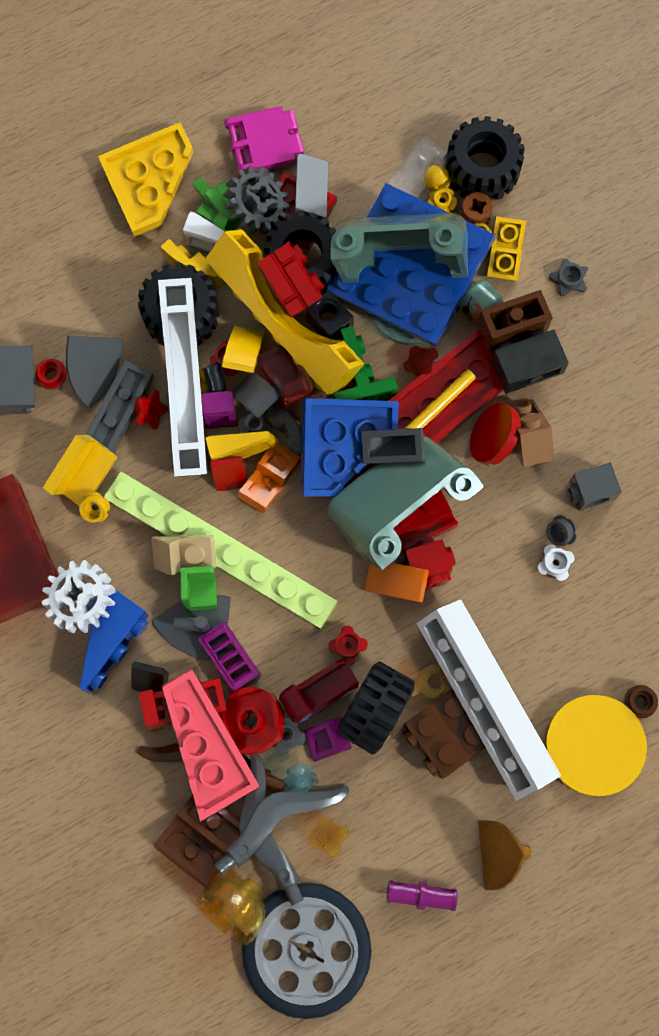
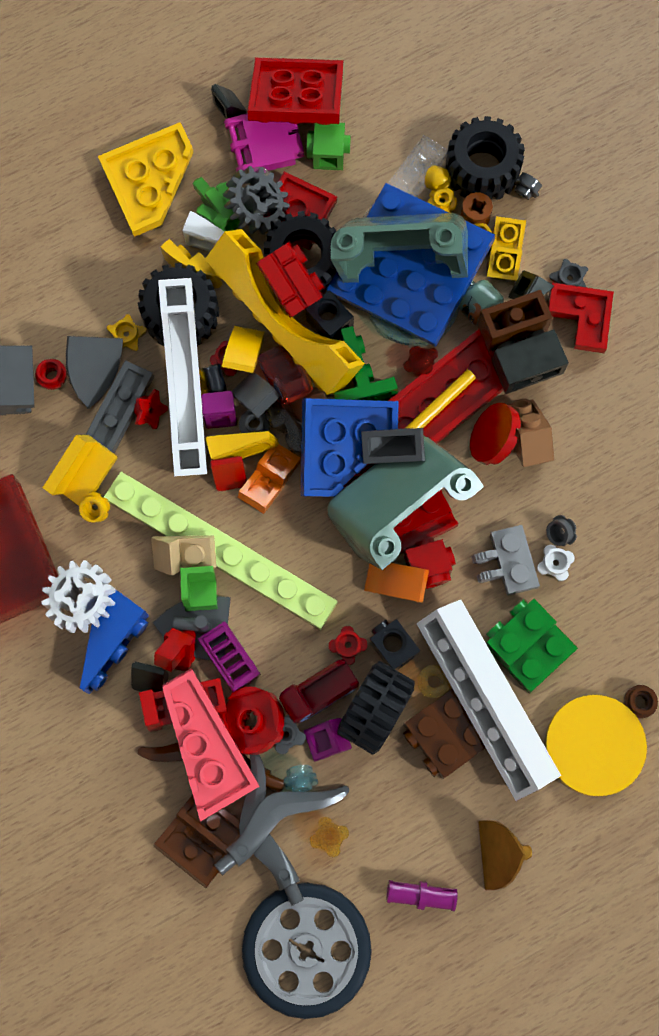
(127, 325): none -> yellow plate
(176, 650): none -> red piece
(227, 102): none -> pearl dark grey slope
(234, 907): clear yellow cylinder -> none
(296, 91): none -> red plate
(311, 186): light grey slope -> none
(327, 146): none -> bright green brick
(393, 659): none -> black brick
(513, 559): none -> light grey hinge
(527, 186): none -> dark grey plate
(529, 283): none -> pearl dark grey slope
(529, 644): none -> green plate
(589, 308): none -> red plate
(594, 486): dark grey brick -> none

